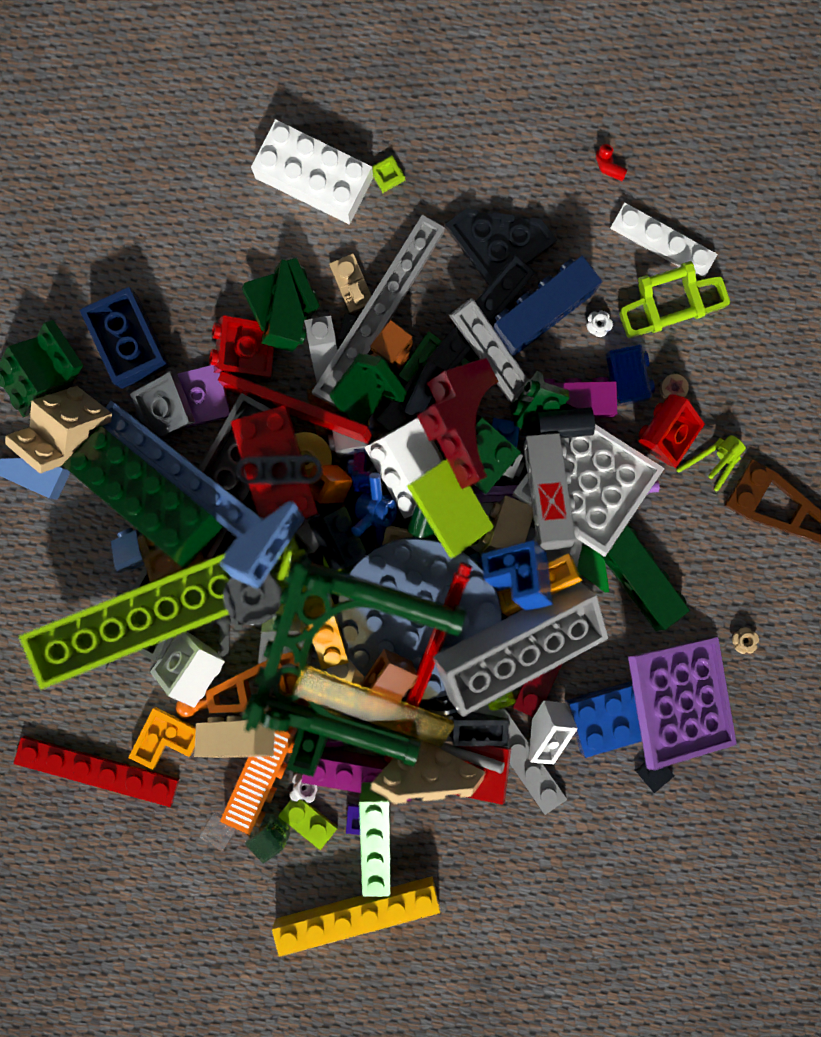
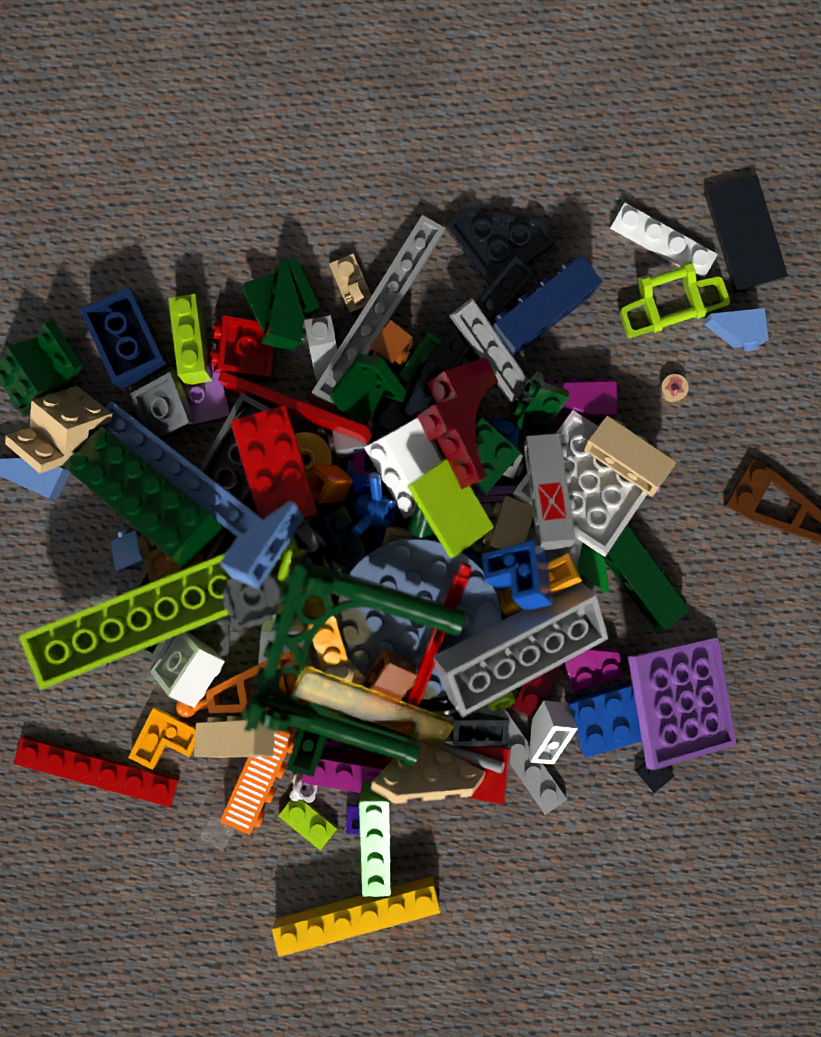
(190, 339): none -> lime brick
(267, 463): black beam -> none
(268, 838): clear green slope -> none
(312, 171): white brick -> none
(387, 174): lime tile -> none
(566, 422): black brick -> none
(593, 667): none -> magenta wing
(594, 328): white plate -> none
(607, 165): red arm -> none
(629, 370): clear blue brick -> none
(630, 455): none -> tan brick
(671, 430): red brick -> none
(729, 453): lime plant -> none
(738, 640): tan plate -> none
(740, 328): none -> medium blue slope
(745, 234): none -> black tile

